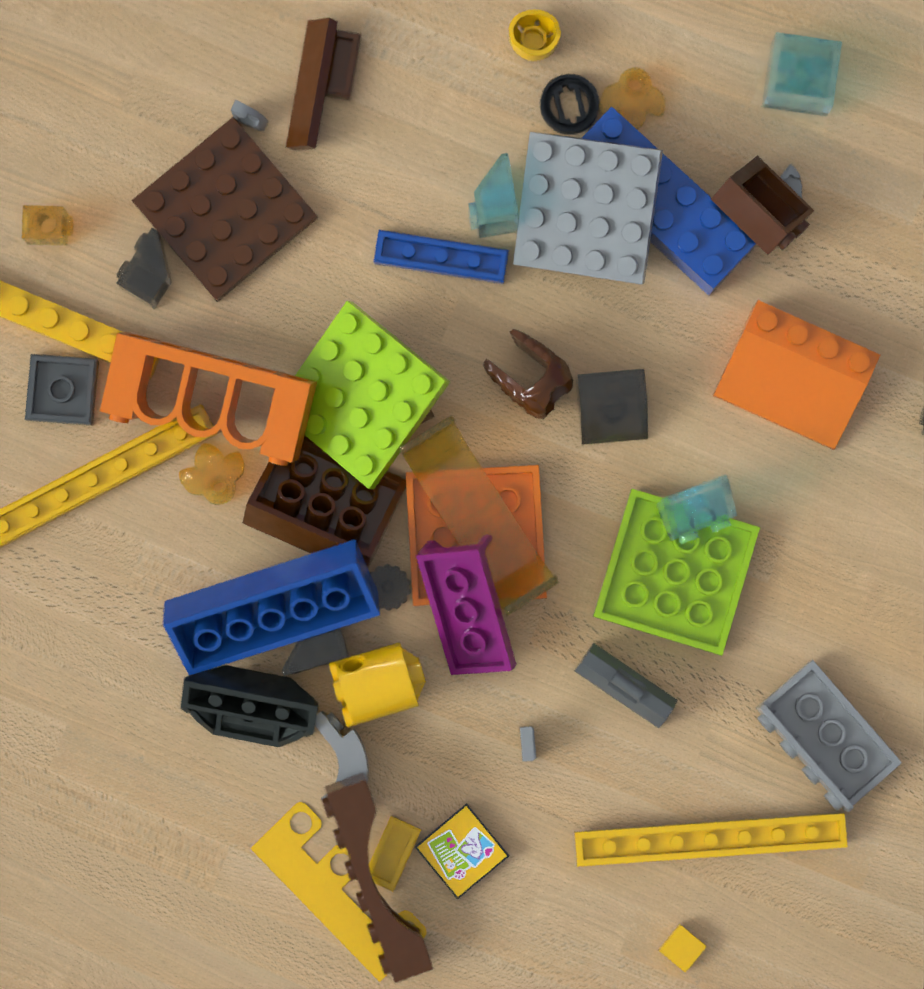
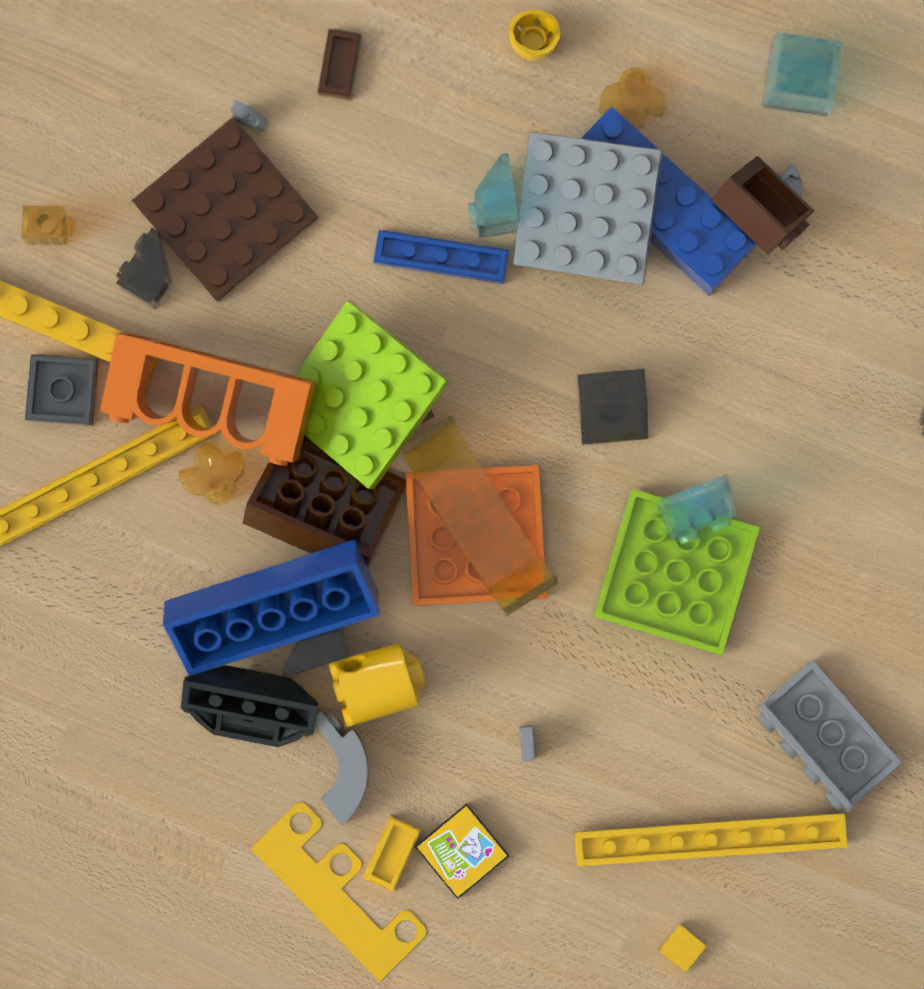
(311, 84): reddish brown tile -> none
(391, 586): clear smoke piece -> none
(400, 940): reddish brown arch -> none
(466, 607): magenta plate -> none
(544, 394): reddish brown piece -> none
(575, 83): black piece -> none
(626, 685): dark grey piece -> none
(796, 374): orange slope -> none

